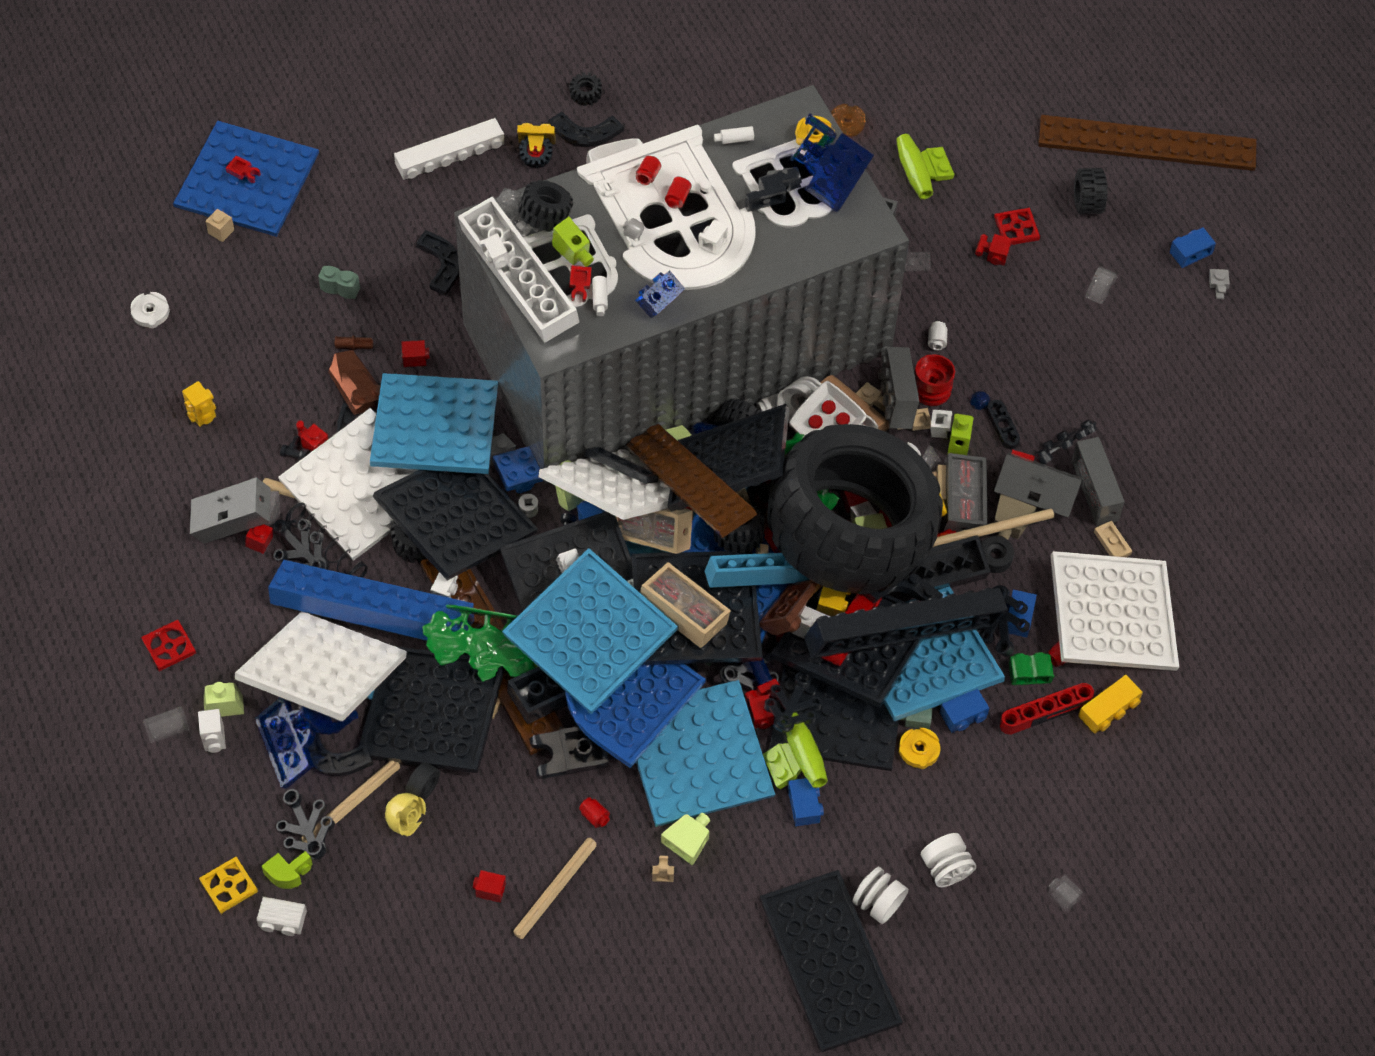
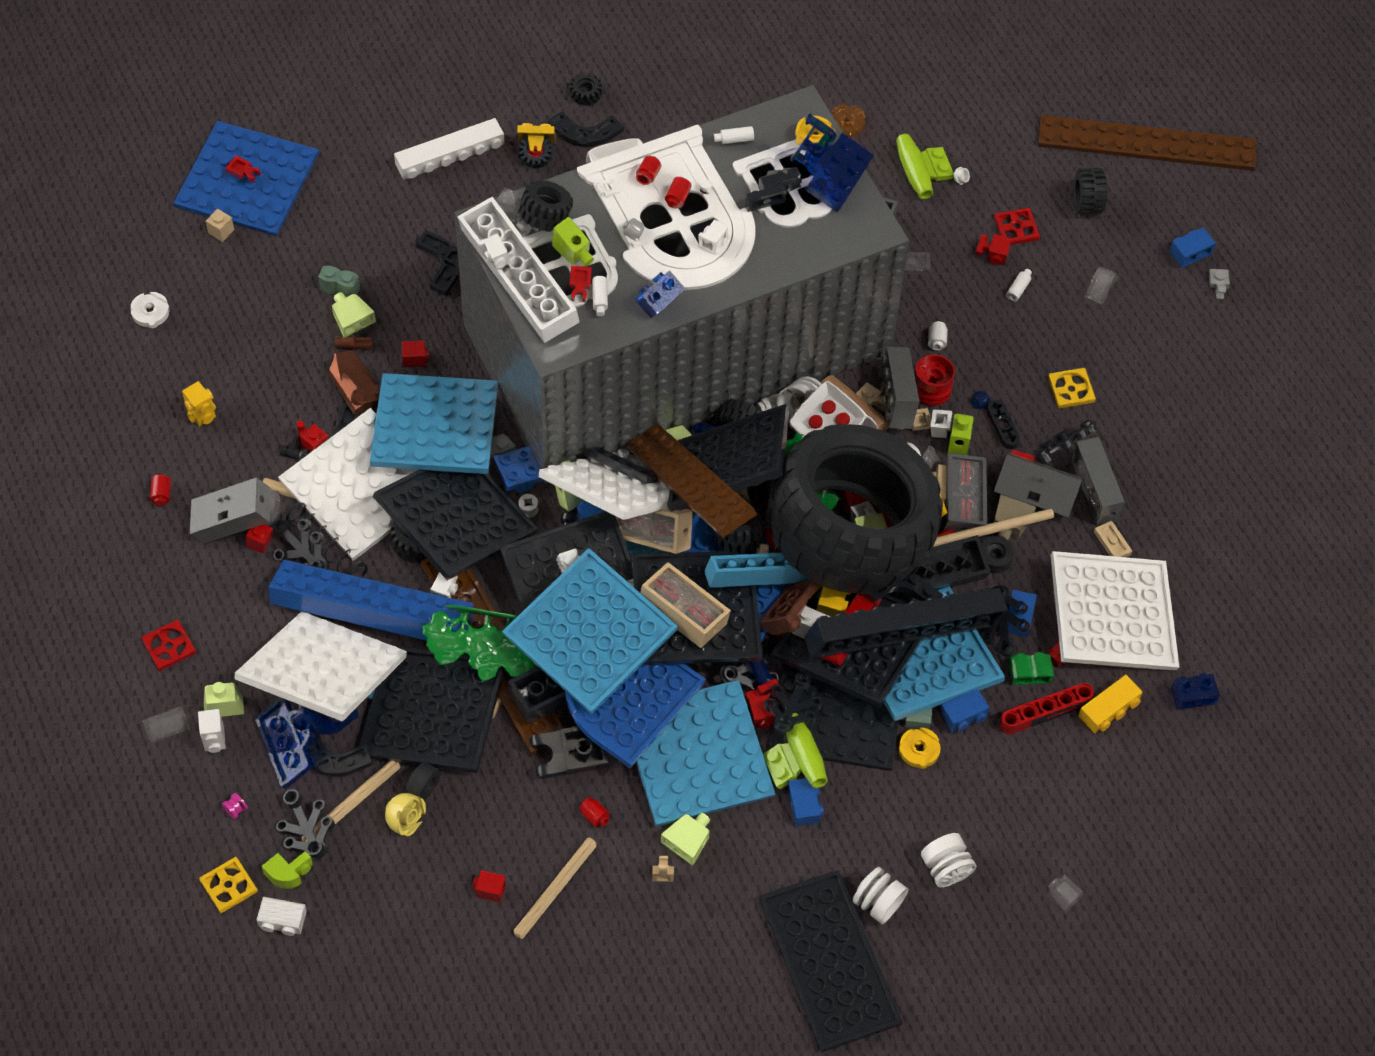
(160, 490): none -> red brick
(234, 806): none -> dark pink wheel
(351, 313): none -> yellowish green torso
(961, 175): none -> white plate
(1019, 285): none -> white cylinder
(1062, 402): none -> yellow piece
(1195, 691): none -> clear blue brick

